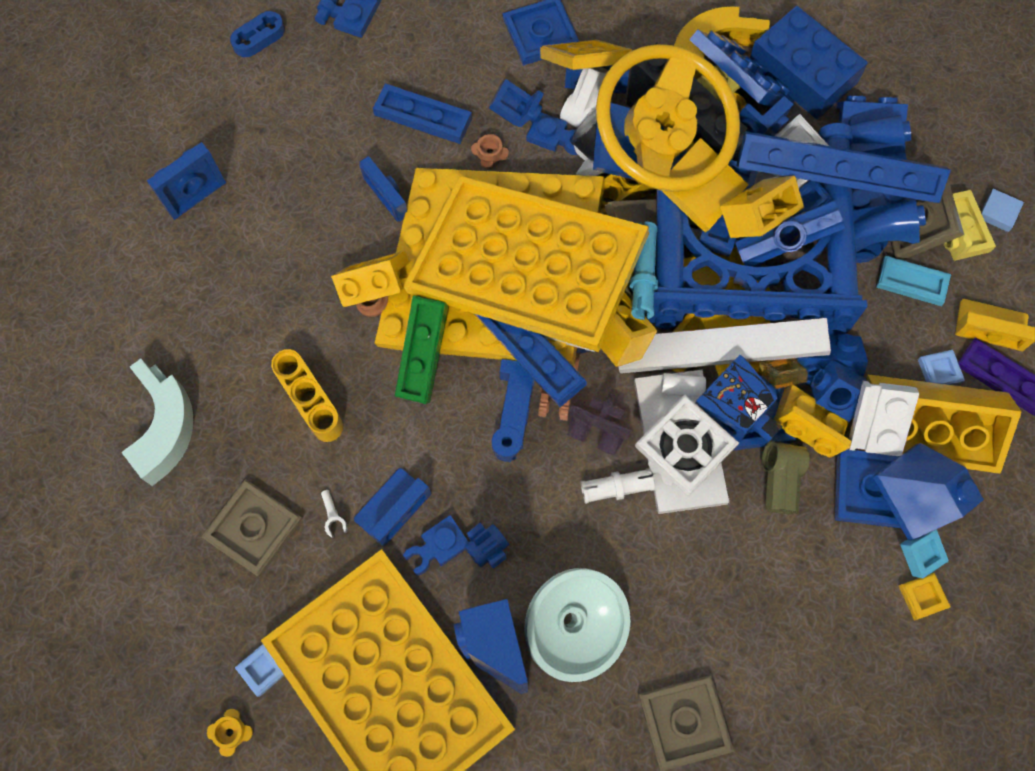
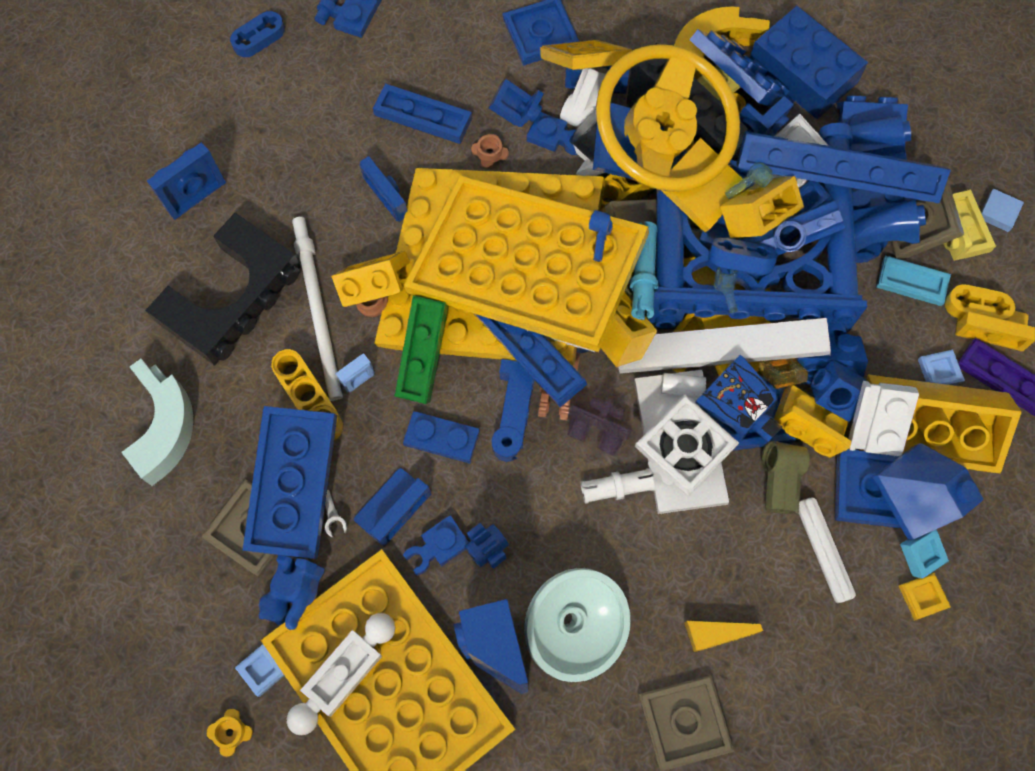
(216, 330): none -> black arch
(290, 482): none -> blue plate
(291, 583): none -> blue animal
(305, 250): none -> white bar
(340, 674): none -> white plate
(355, 373): none -> light blue tile
(441, 437): none -> blue plate
(600, 223): none -> blue hand
(710, 634): none -> yellow piece
(726, 284): none -> clear light blue hand
(742, 256): none -> blue beam
(758, 173): none -> clear light blue hand
(826, 551): none -> white axle
(979, 302): none -> yellow beam

